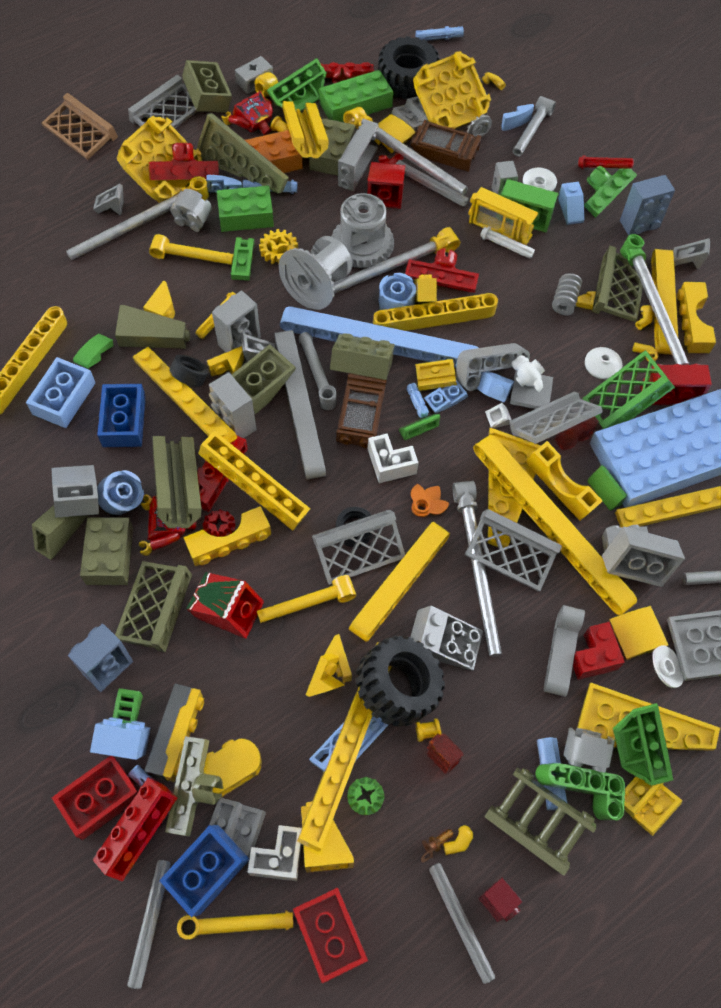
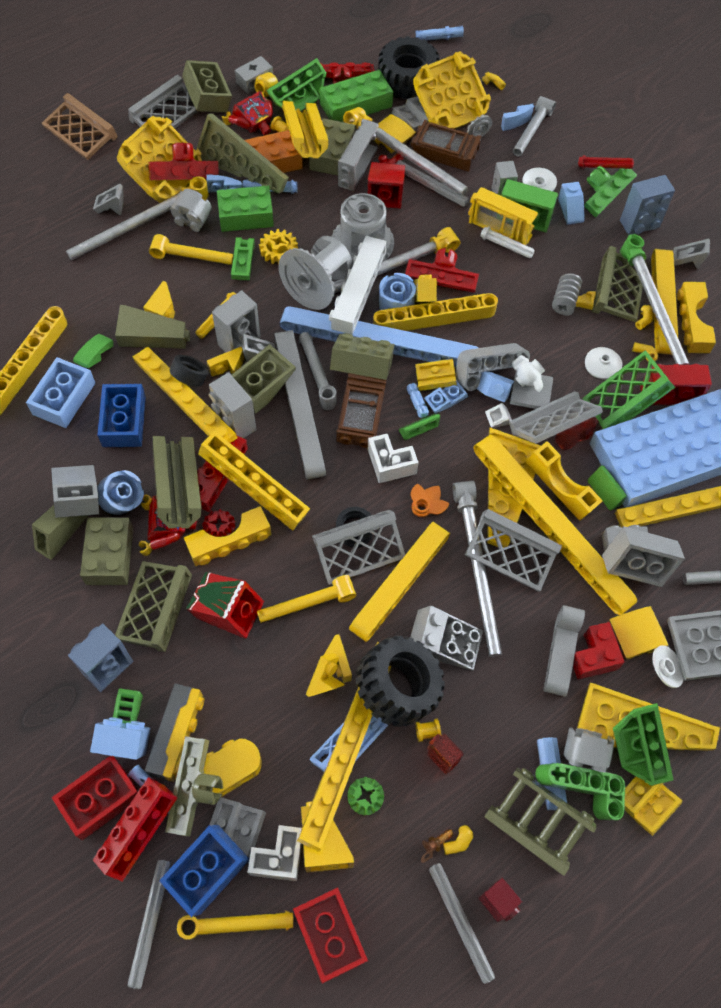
(358, 285): none -> white brick

